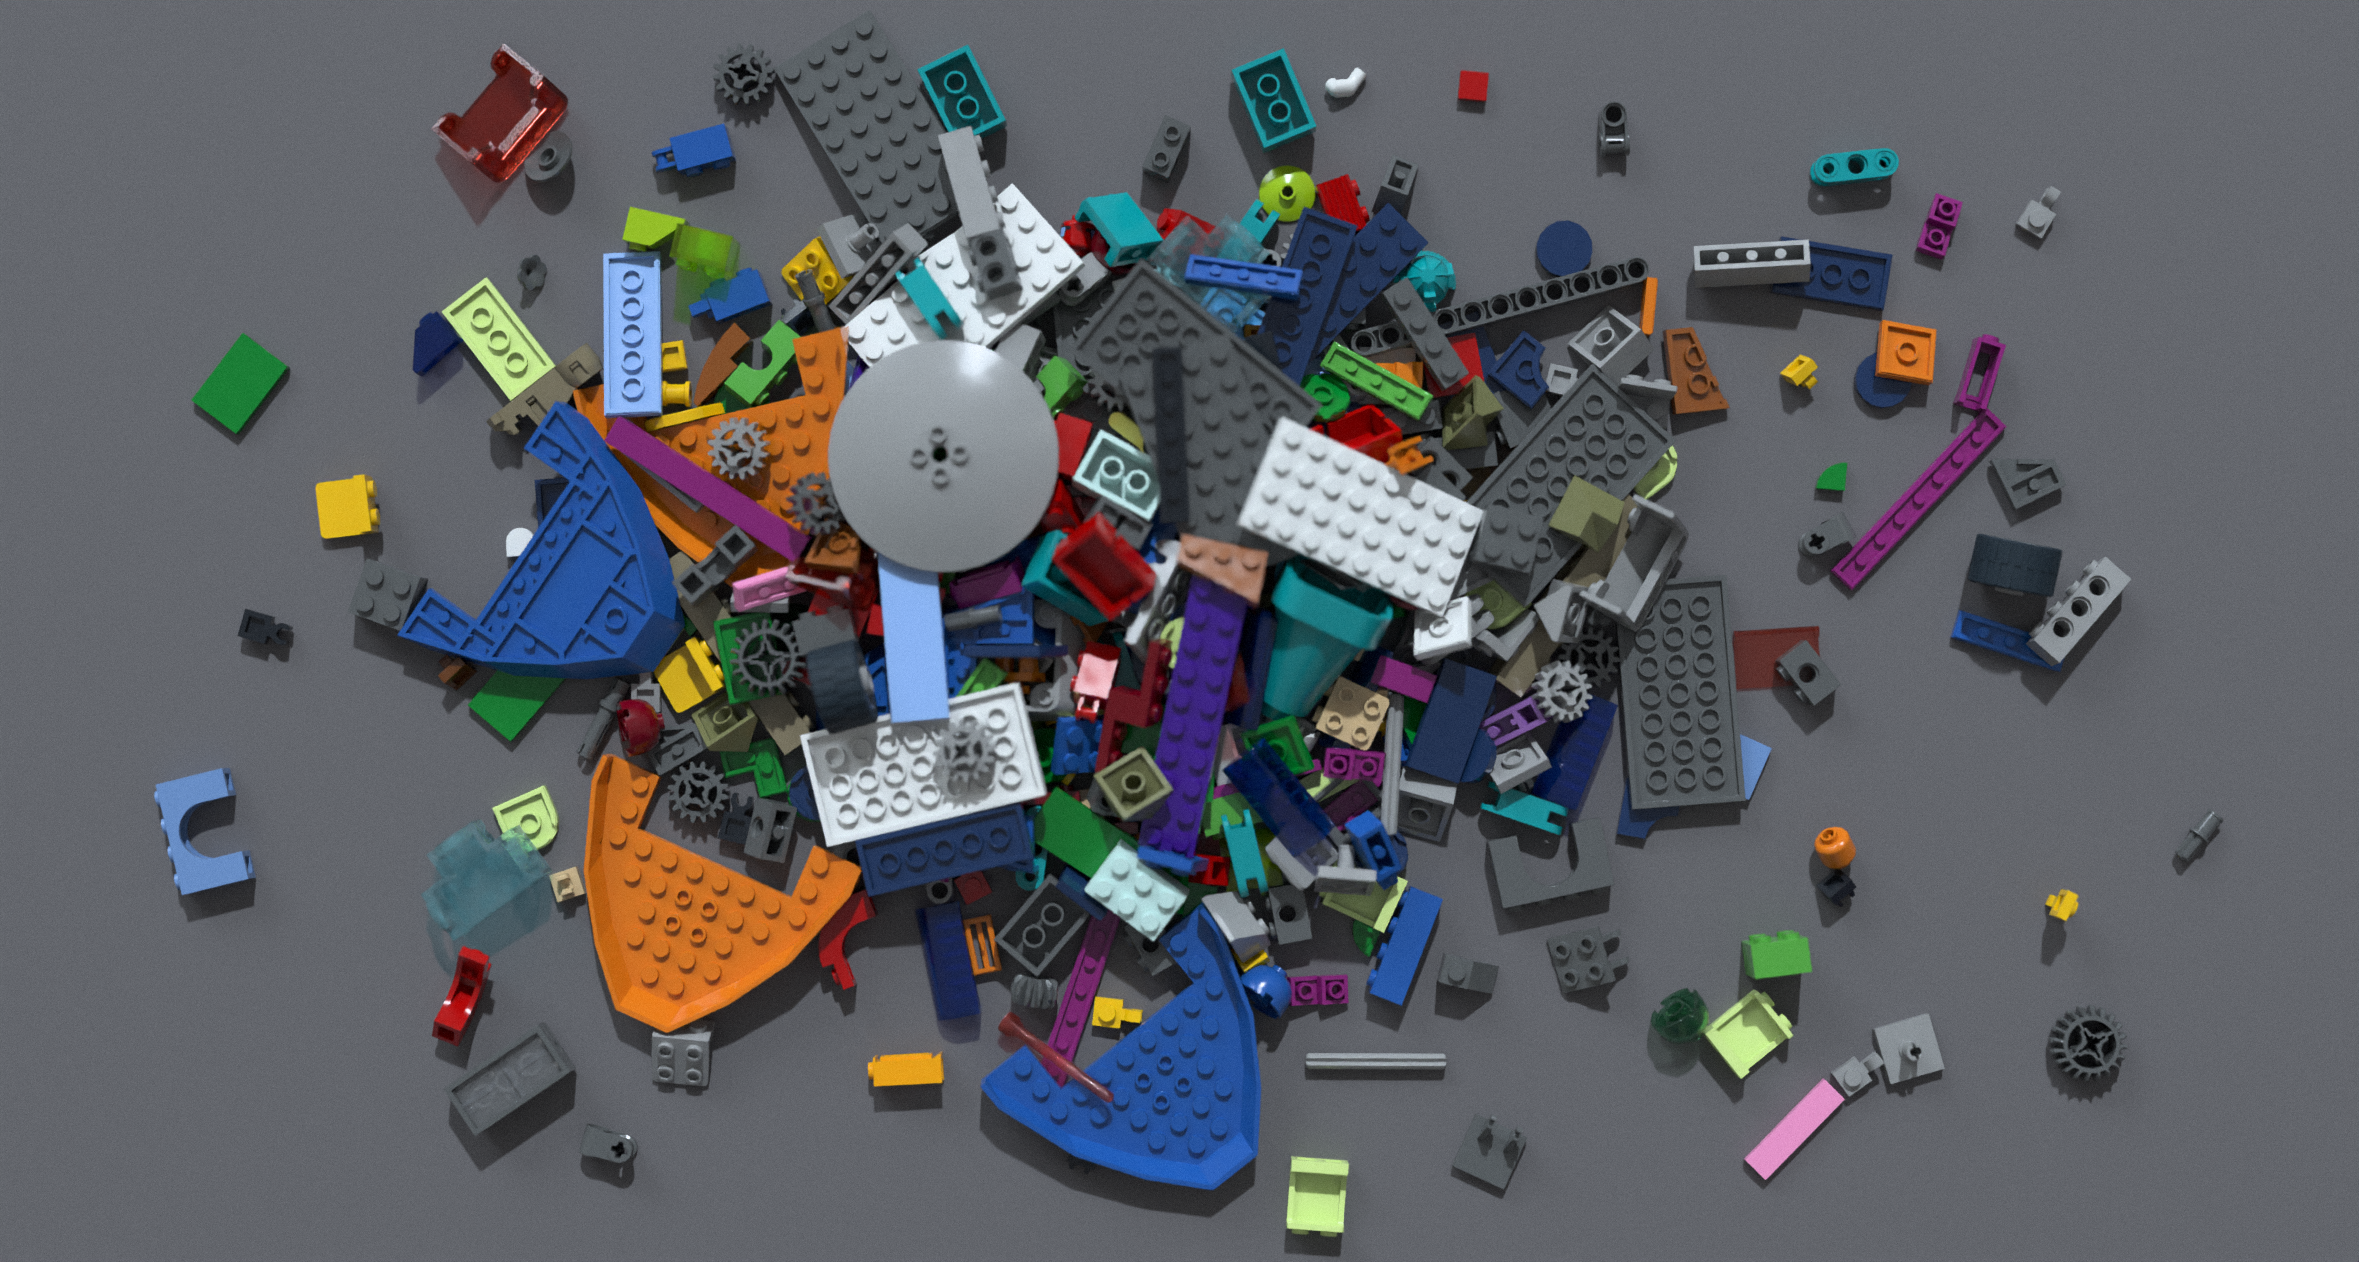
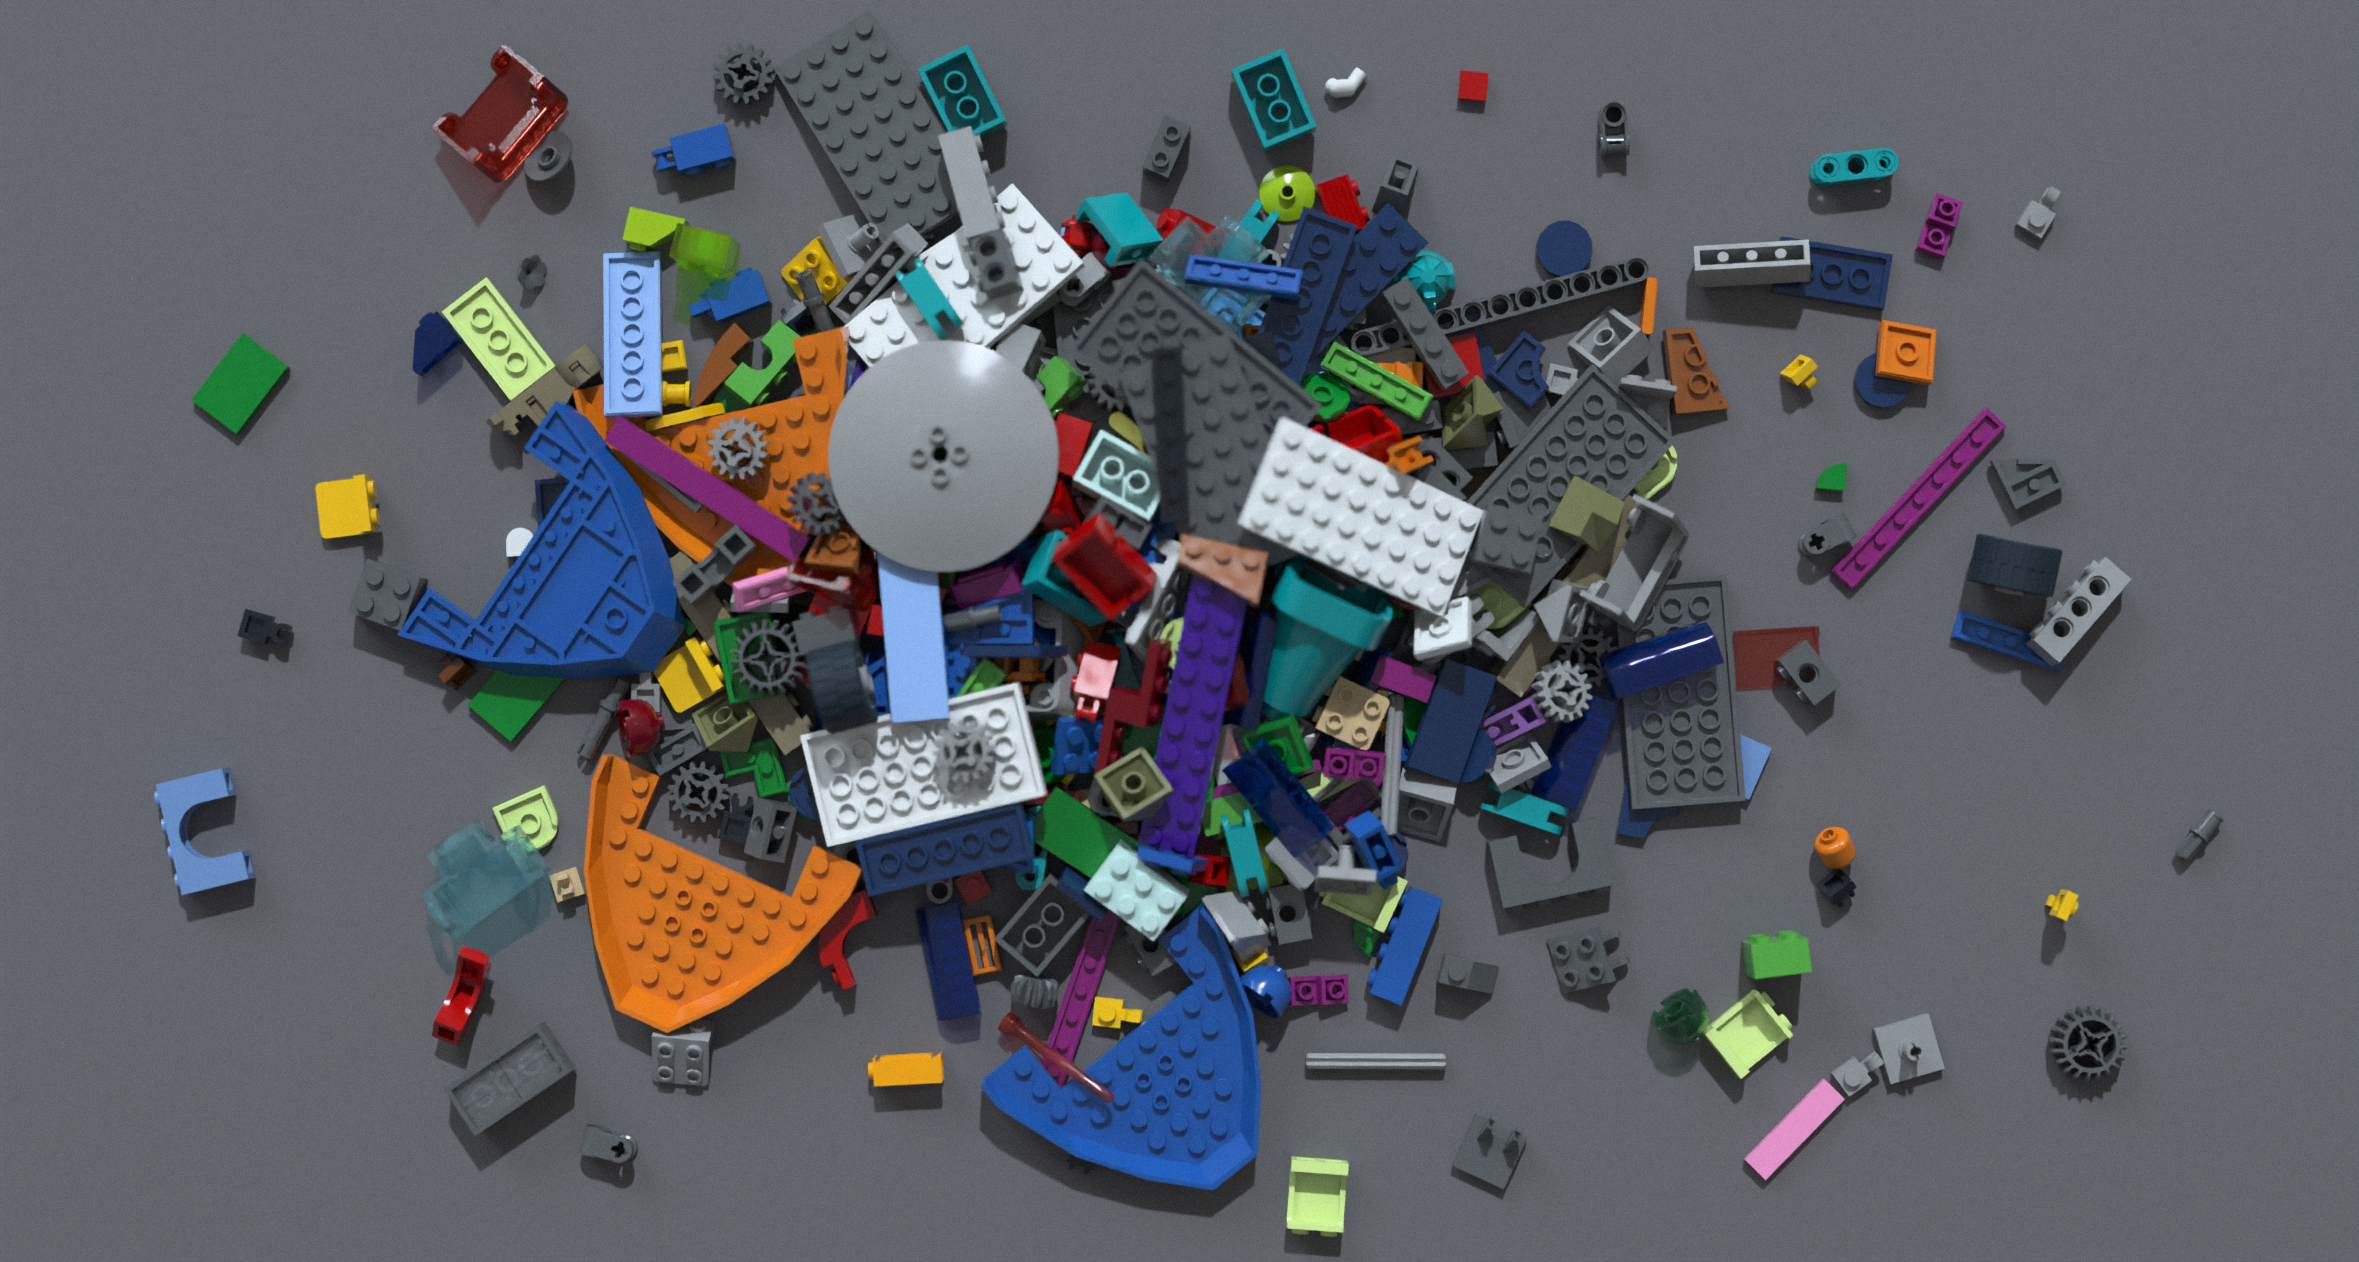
(1660, 659): none -> clear blue brick
(1988, 345): magenta window -> none

